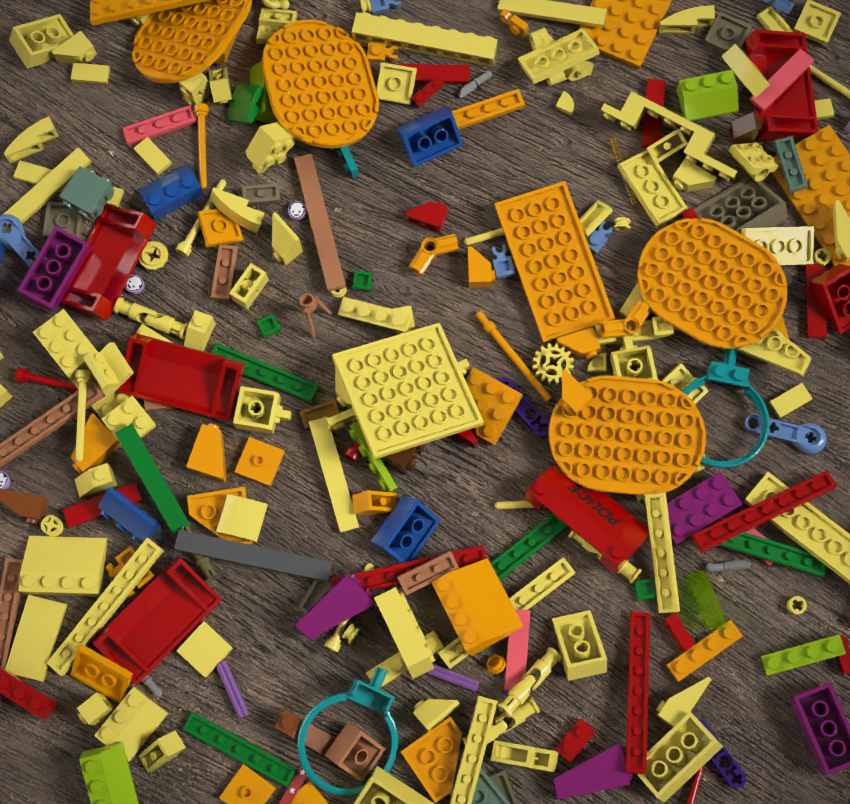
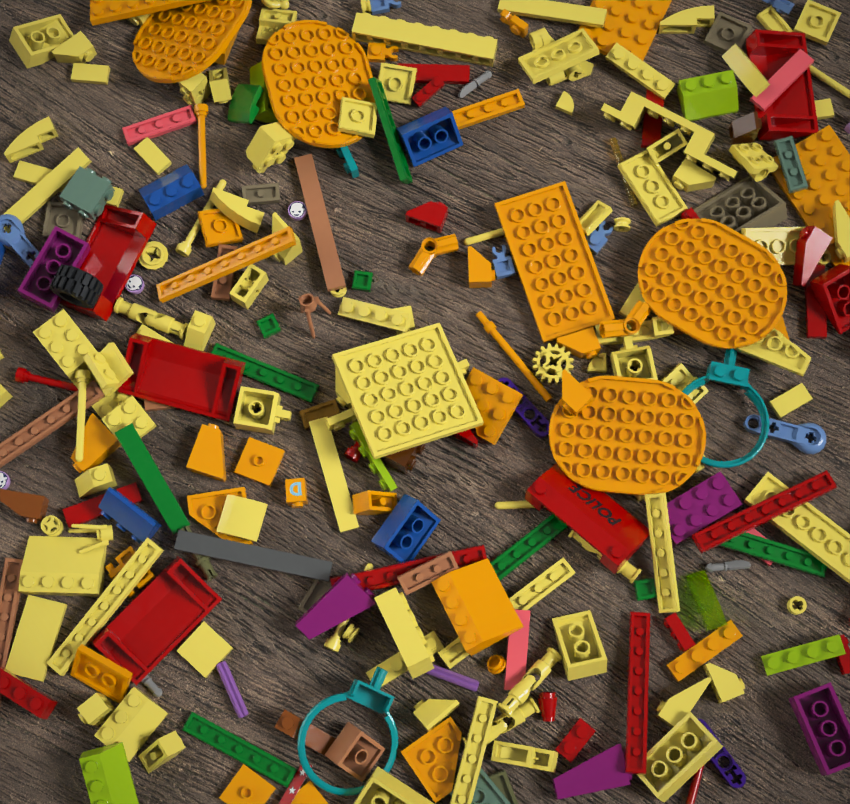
(76, 286): none -> black tyre
(104, 533): none -> light yellow plant
(226, 264): none -> light orange plate
(296, 492): none -> light orange brick
(357, 117): none -> light yellow tile
(390, 130): none -> green tile
(547, 705): none -> red cone
(640, 71): none -> light yellow plate
(724, 683): none -> light yellow slope
(808, 253): none -> slope

